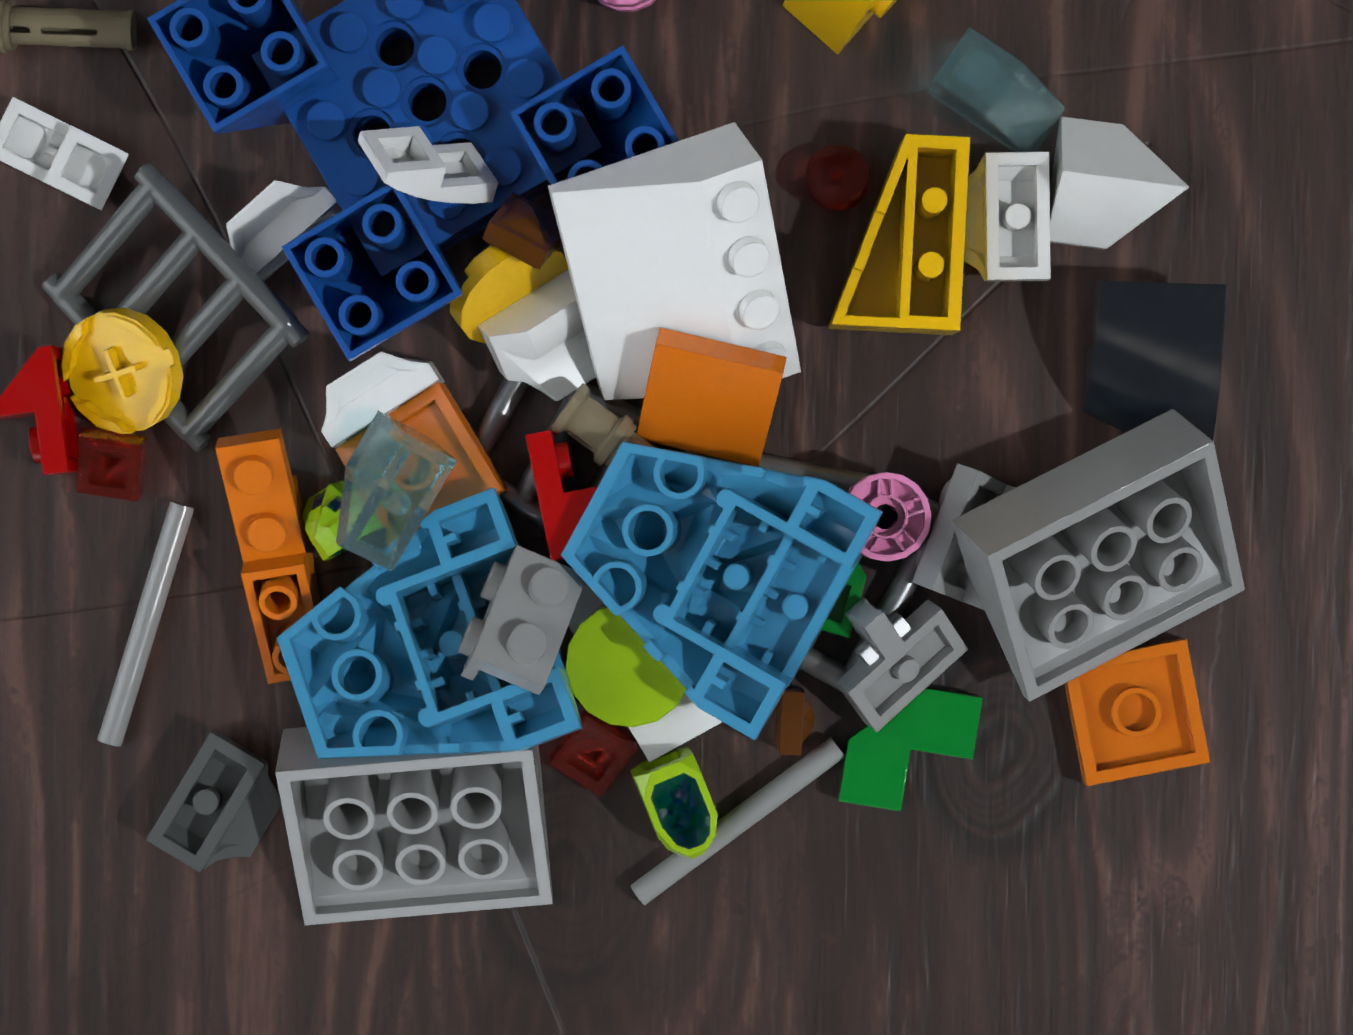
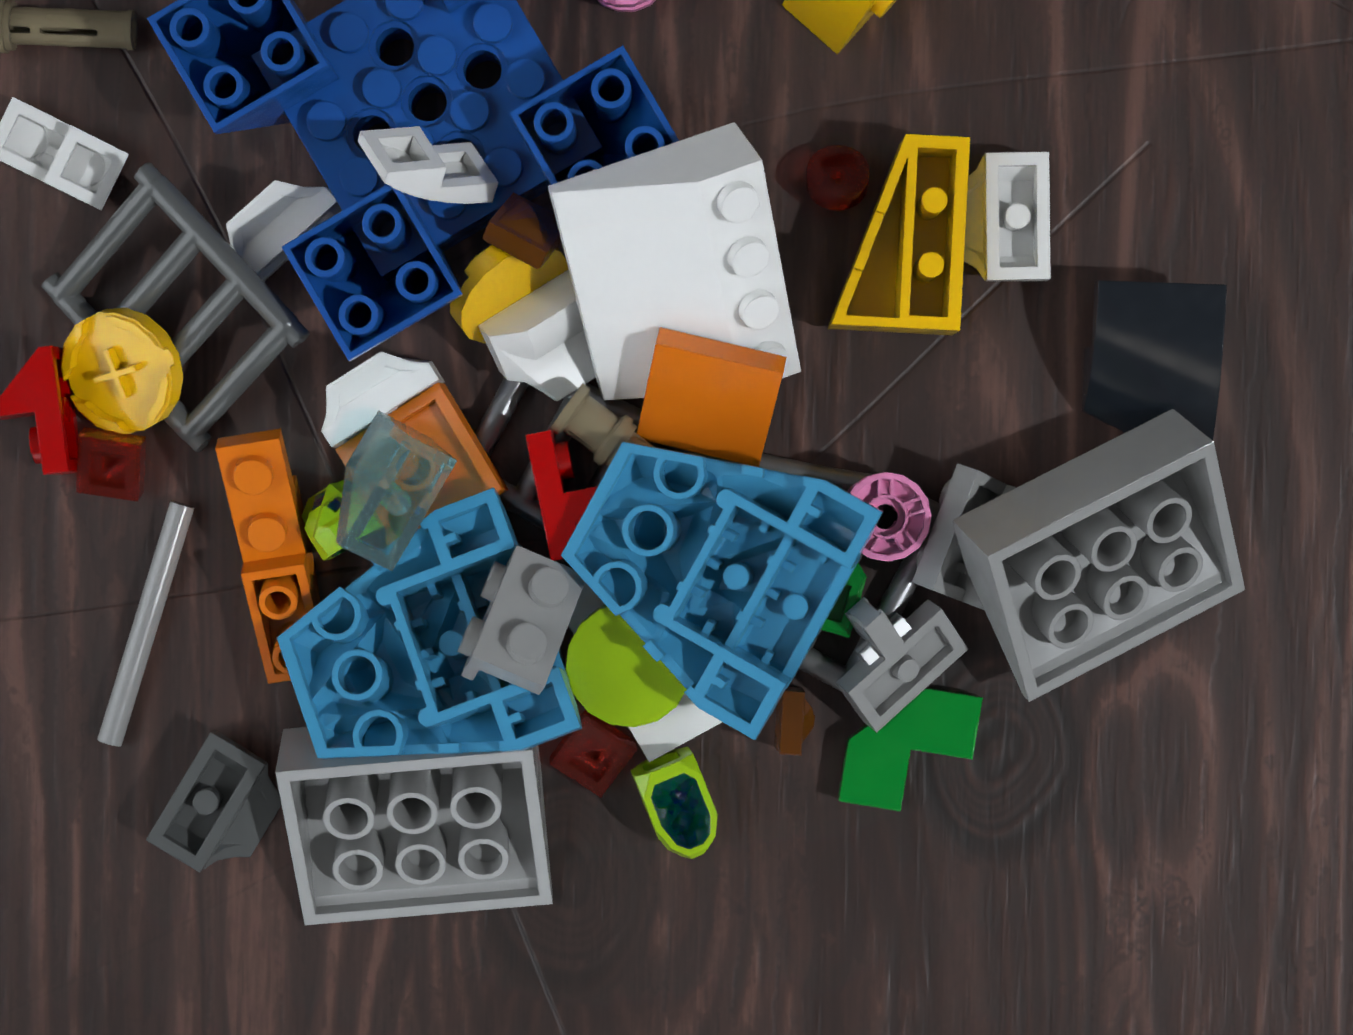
(742, 818): light grey piece -> none
(996, 93): clear light blue slope -> none
(1104, 183): white slope -> none
(1137, 714): orange tile -> none

